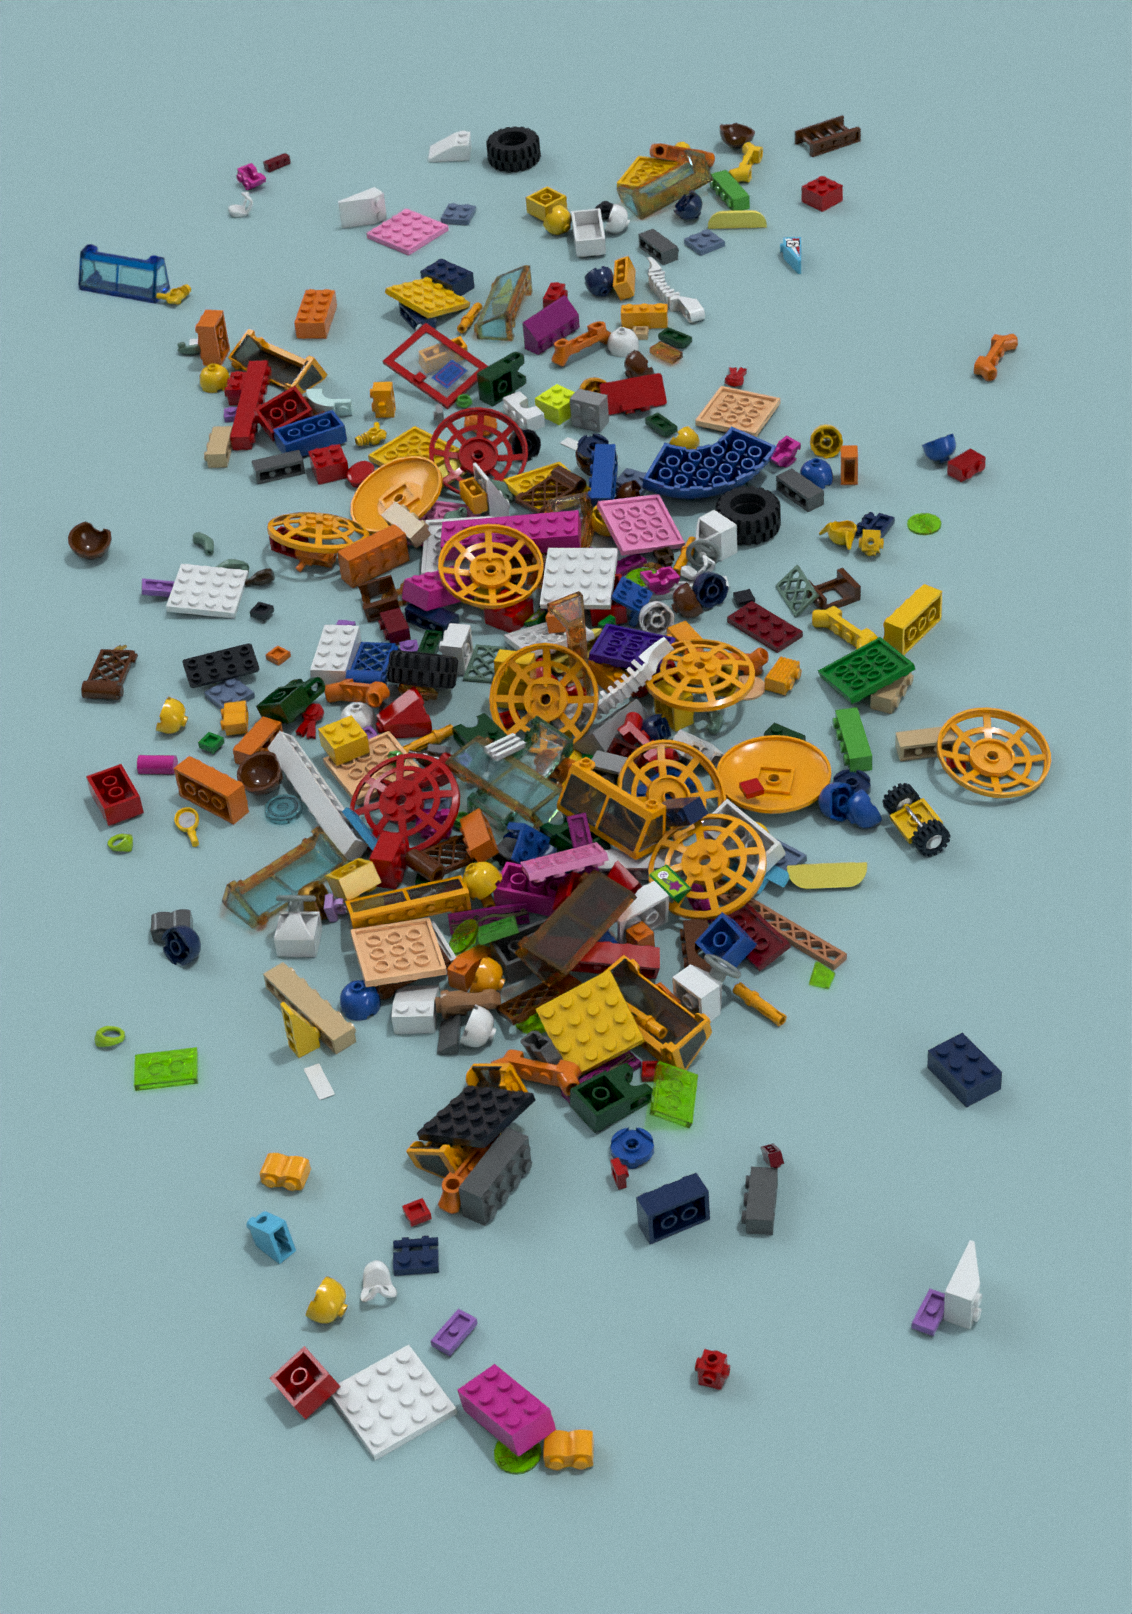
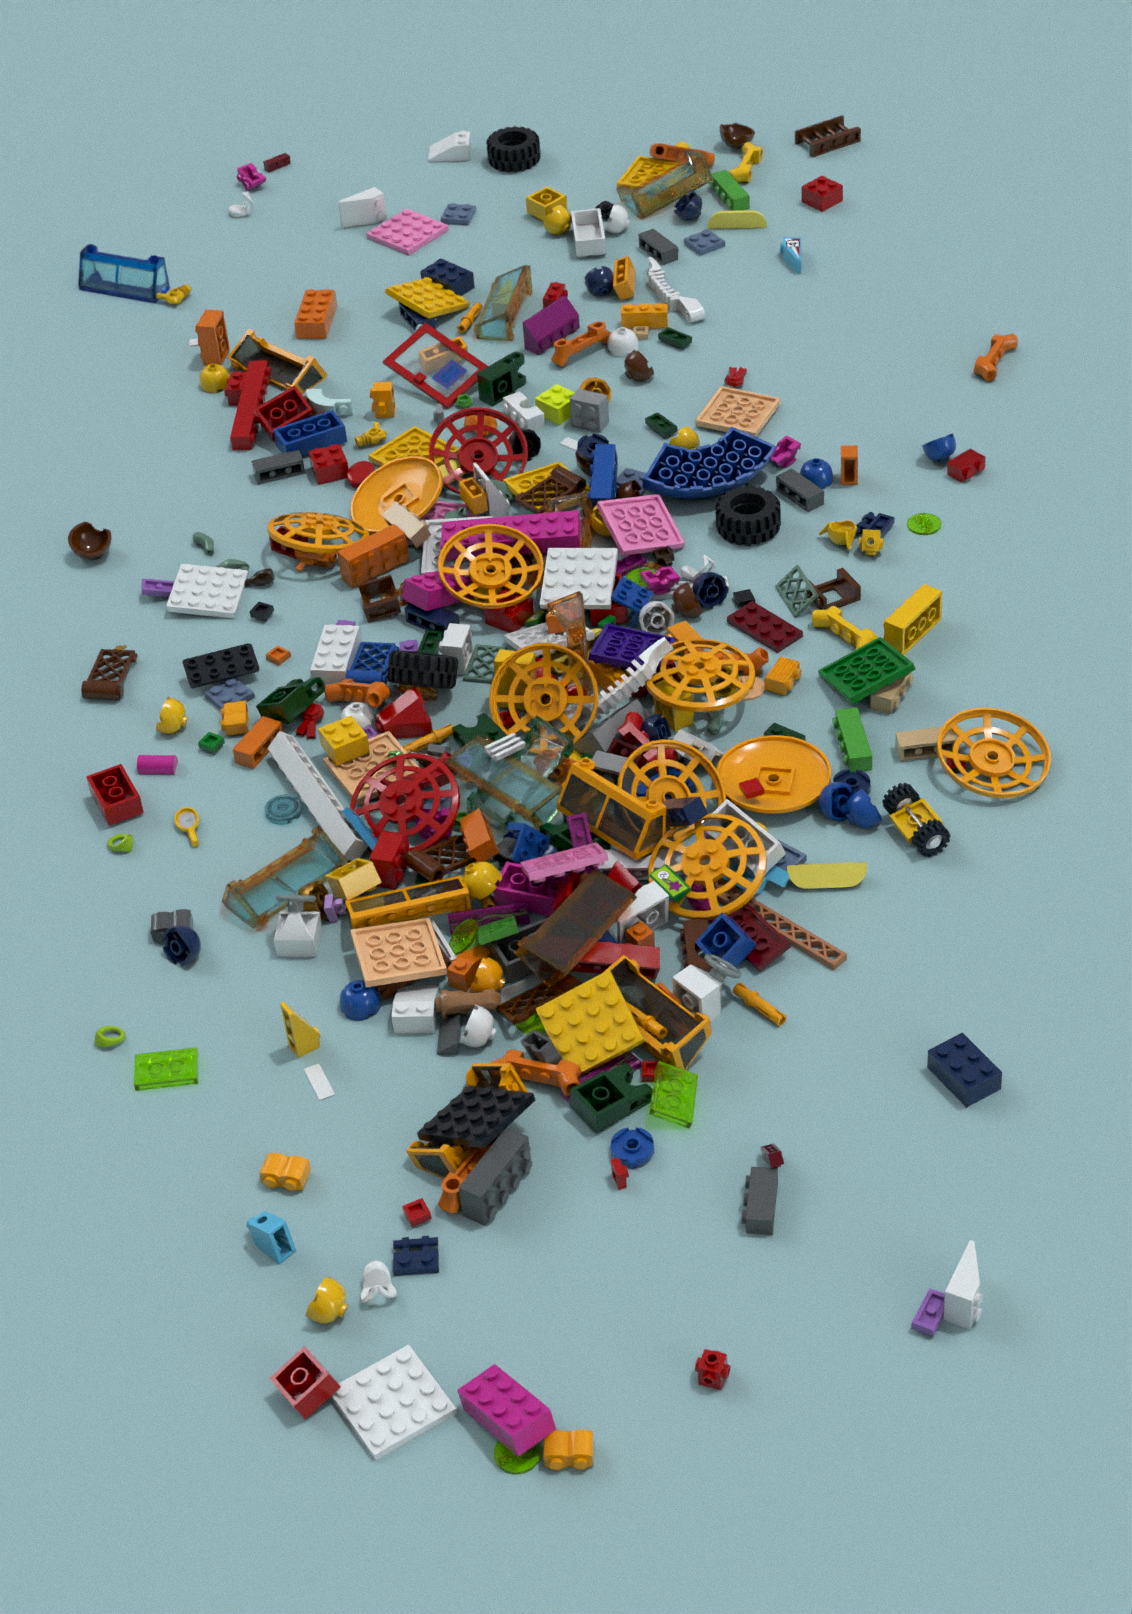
(191, 349): sand green arm -> none
(211, 789): orange brick -> none
(219, 447): tan brick -> none
(229, 414): medium lavender plate -> none
(260, 773): reddish brown cylinder -> none
(296, 993): tan brick -> none
(394, 626): dark red brick -> none
(454, 1332): medium lavender plate -> none
(634, 394): red bracket -> none
(666, 352): clear orange plate -> none
(673, 1208): dark blue brick -> none
(682, 559): light orange pin -> none
(714, 538): white piece -> none
(821, 976): clear neon green slope -> none
(832, 443): yellow cylinder -> none

